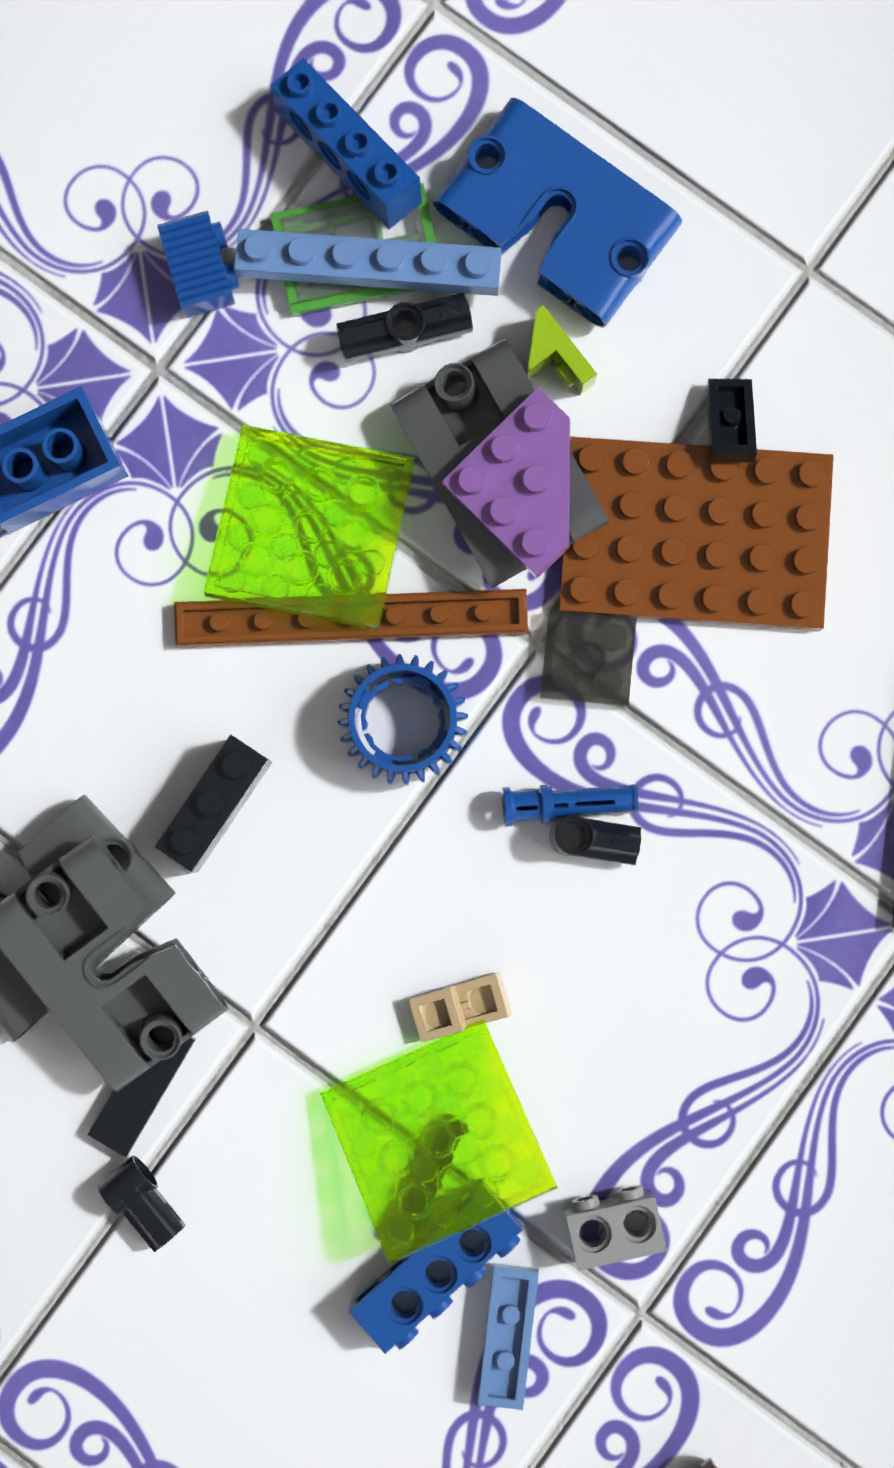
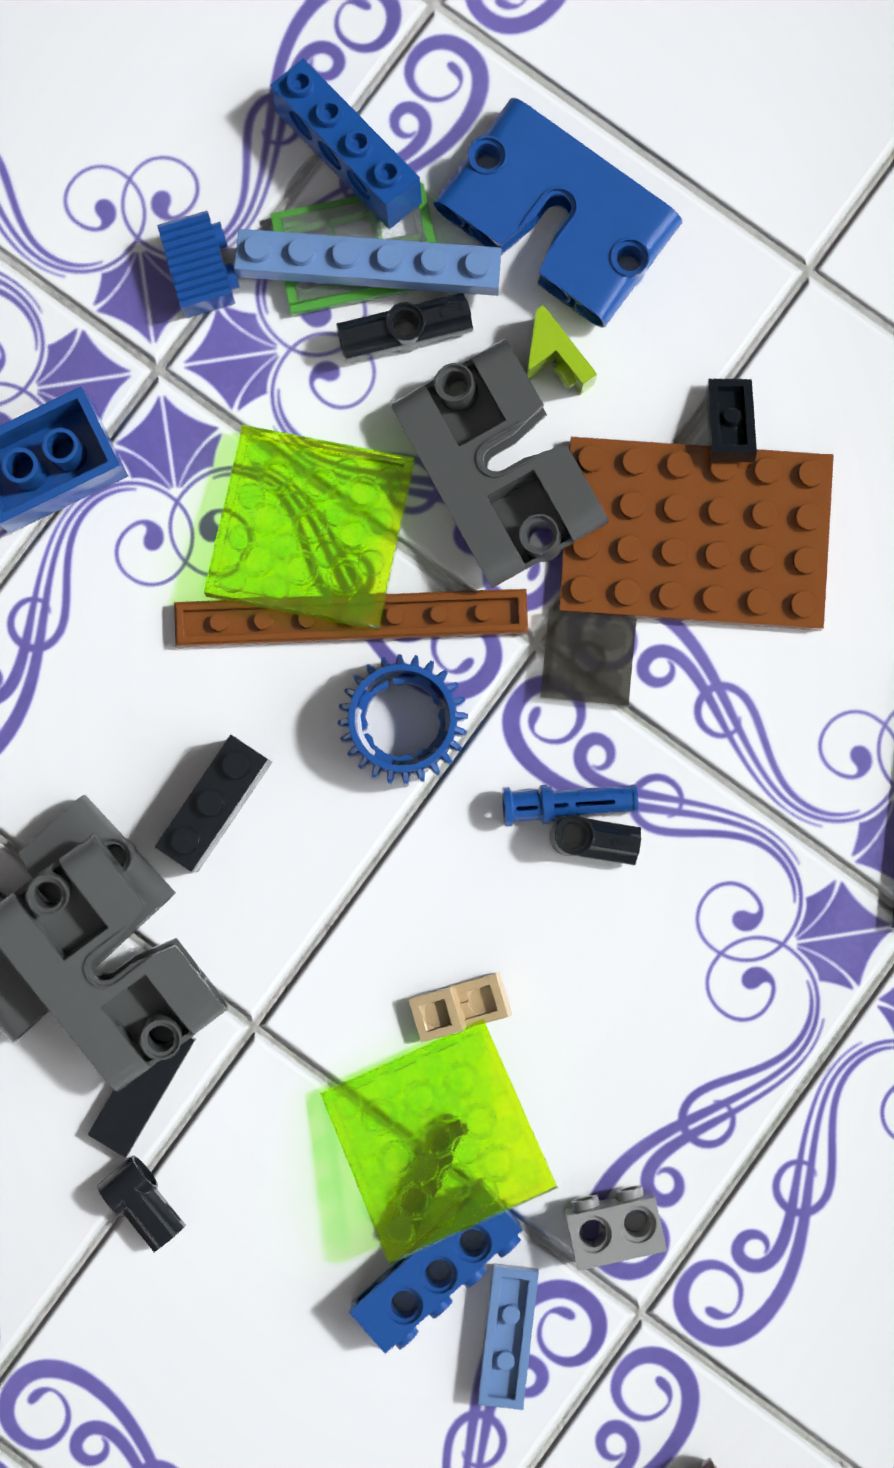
(522, 482): medium lavender plate -> none

